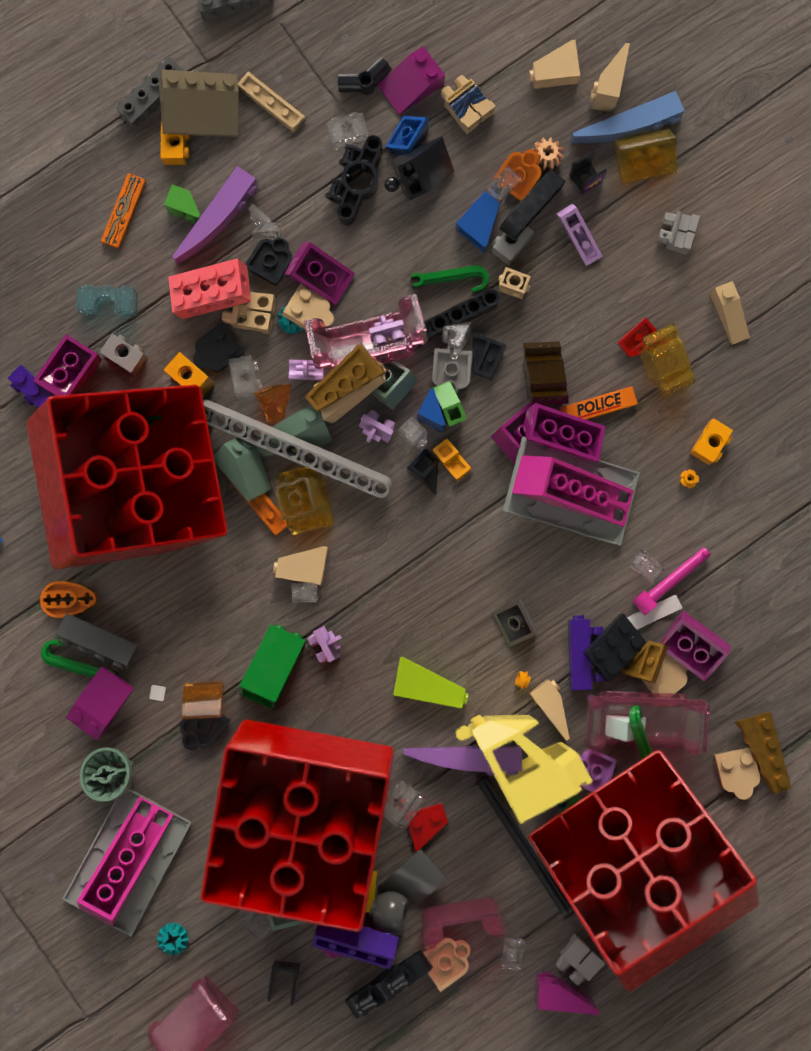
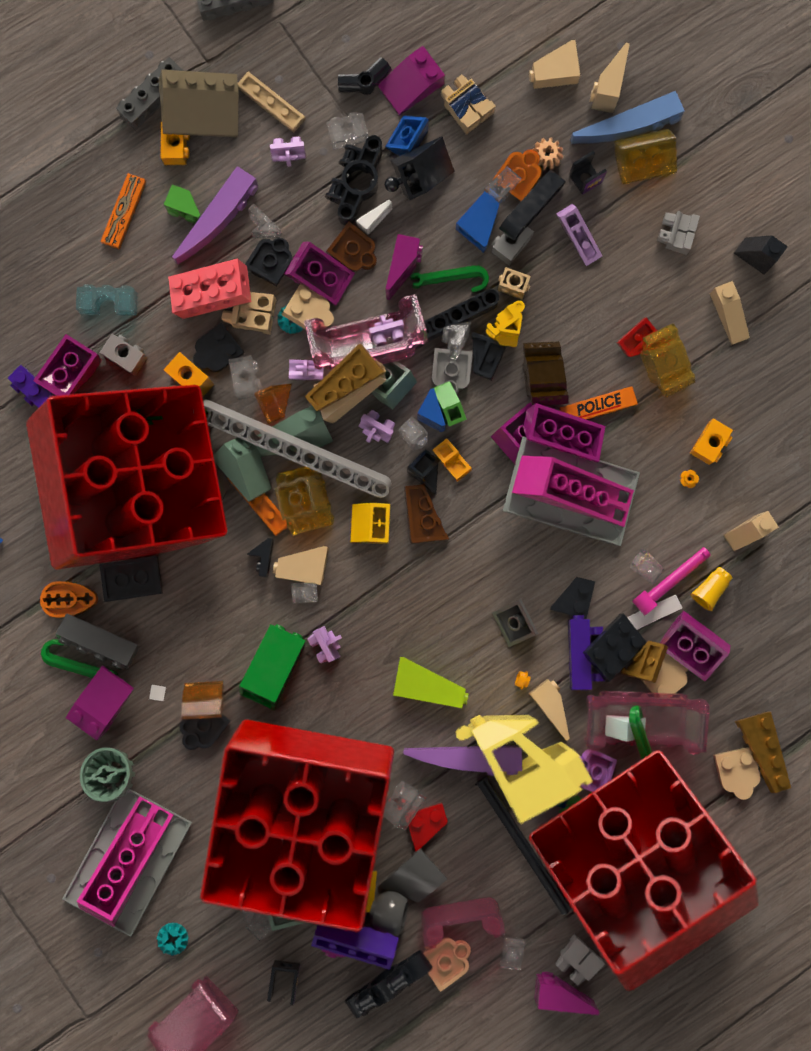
(131, 578): none -> black plate
(264, 551): none -> black slope
(287, 151): none -> lavender hips
(353, 249): none -> reddish brown plate
(370, 523): none -> yellow slope
(371, 220): none -> white slope
(404, 262): none -> magenta slope
(422, 517): none -> reddish brown wing
(507, 325): none -> yellow piece
(575, 598): none -> black wing
(711, 589): none -> yellow plant
(751, 530): none -> tan slope
(761, 251): none -> black slope

